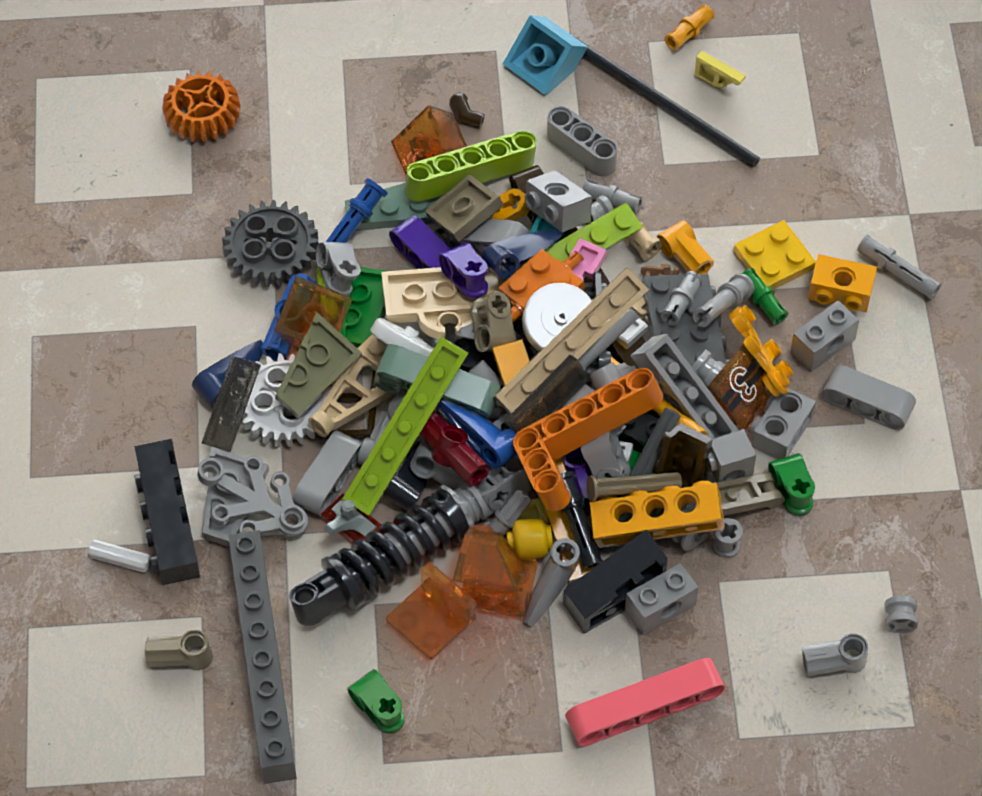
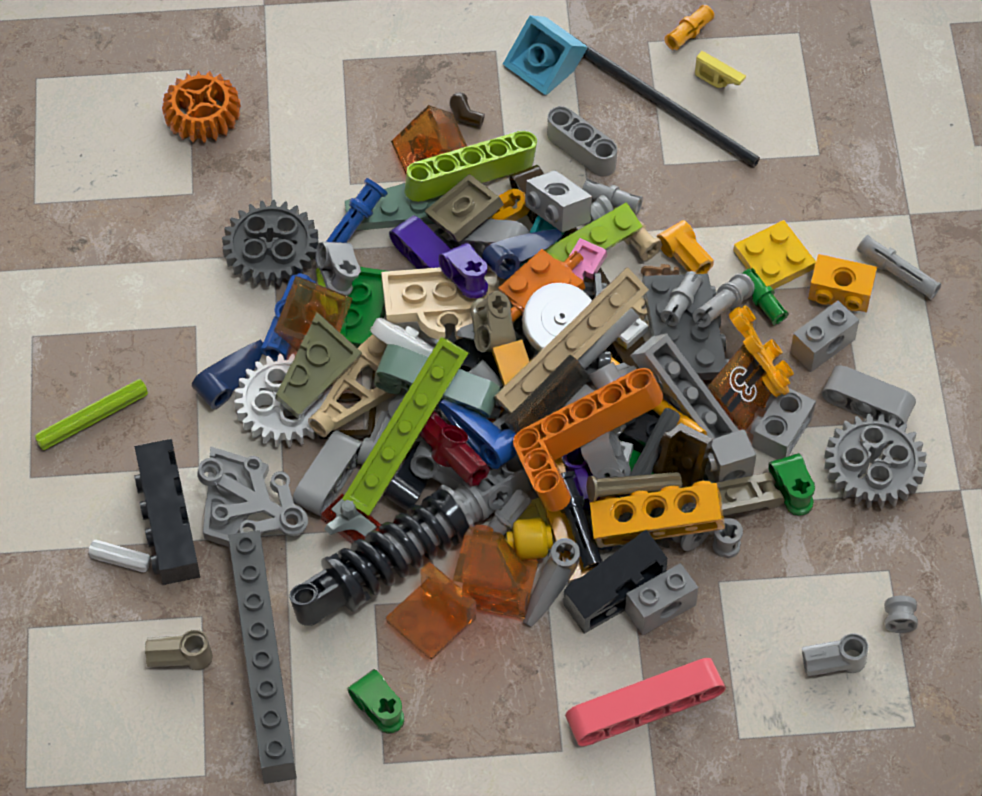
(91, 414): none -> lime axle
(231, 404): clear smoke tile -> none
(707, 367): light grey wheel -> none
(898, 476): none -> light grey gear

